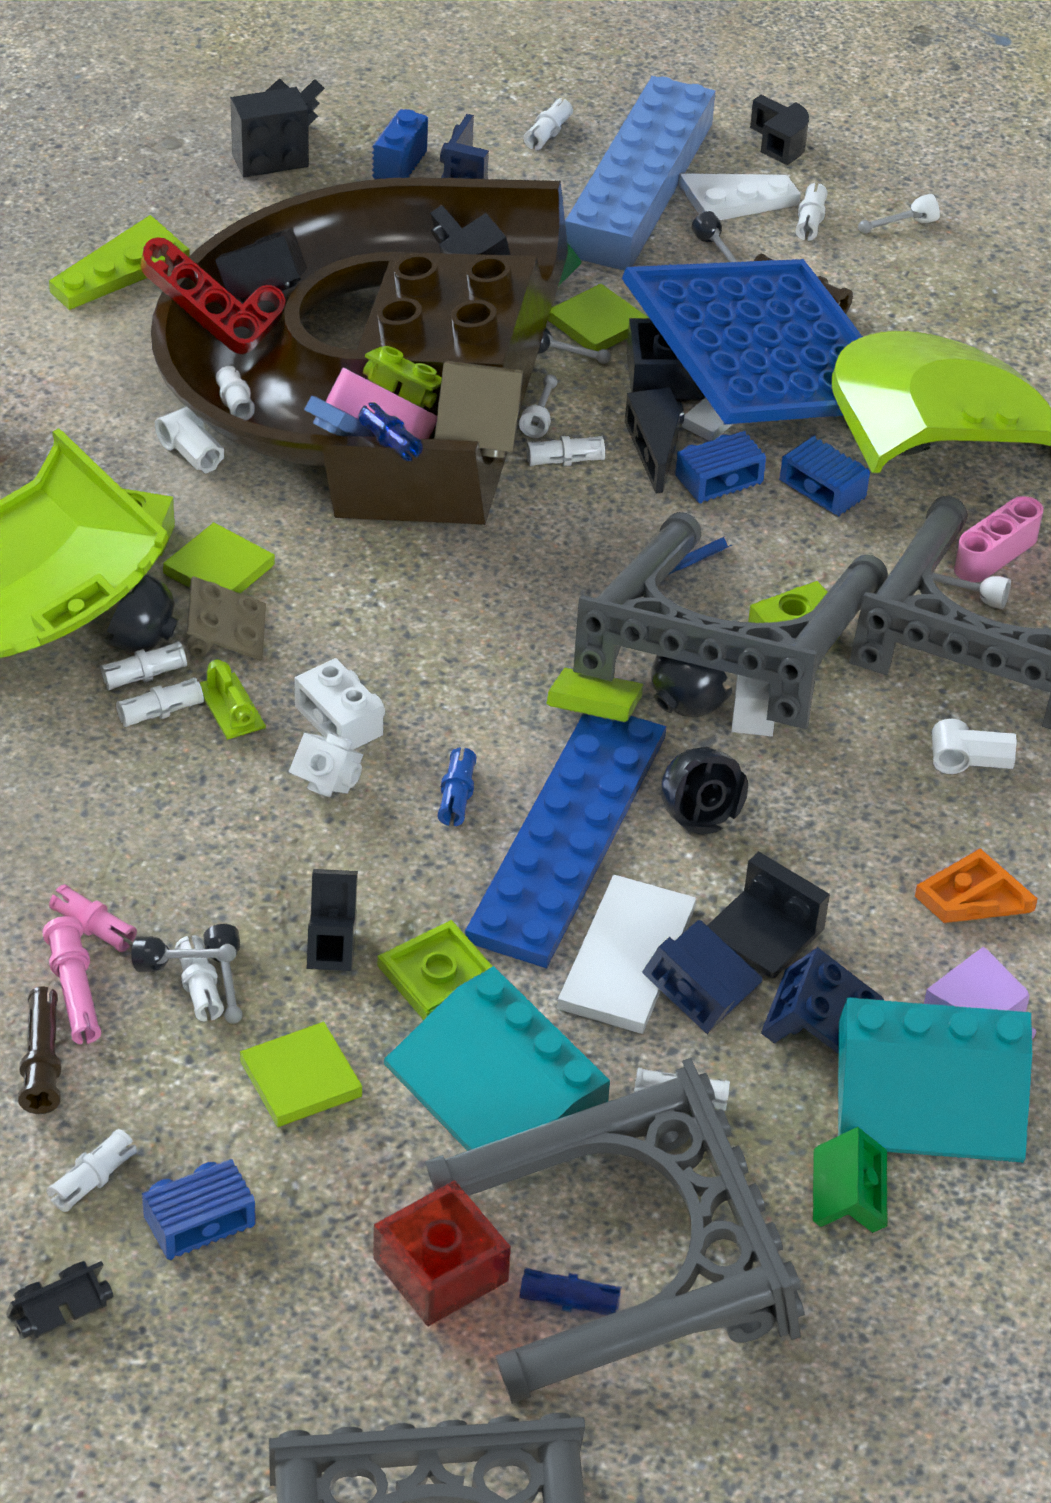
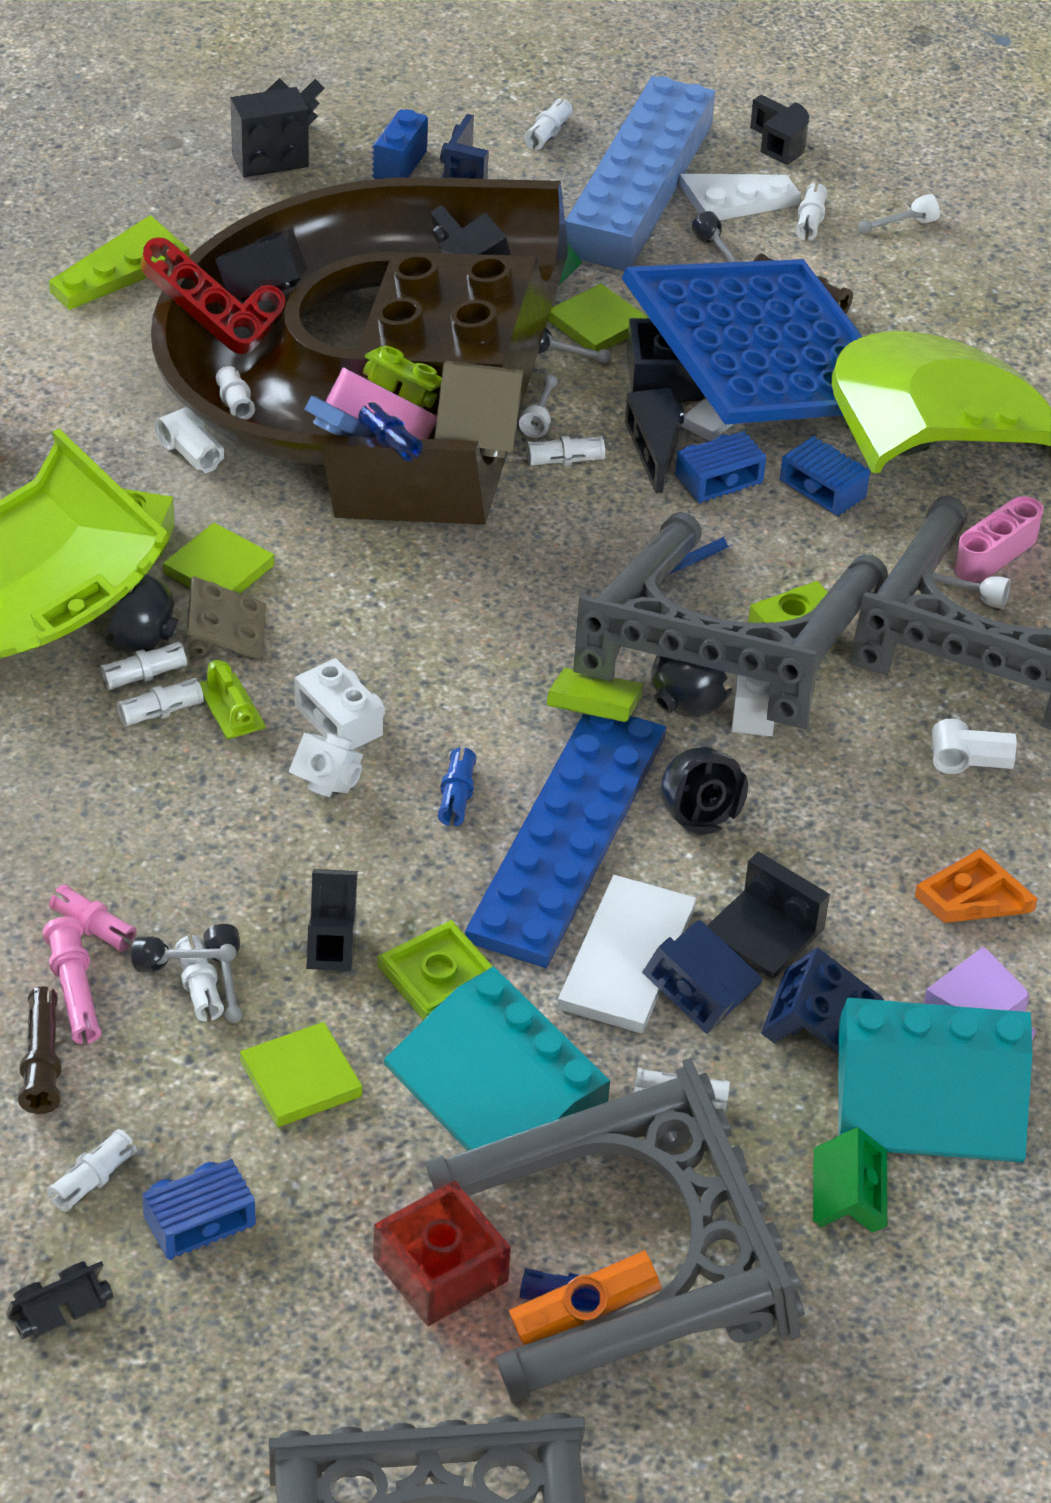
(615, 1285): none -> orange piece

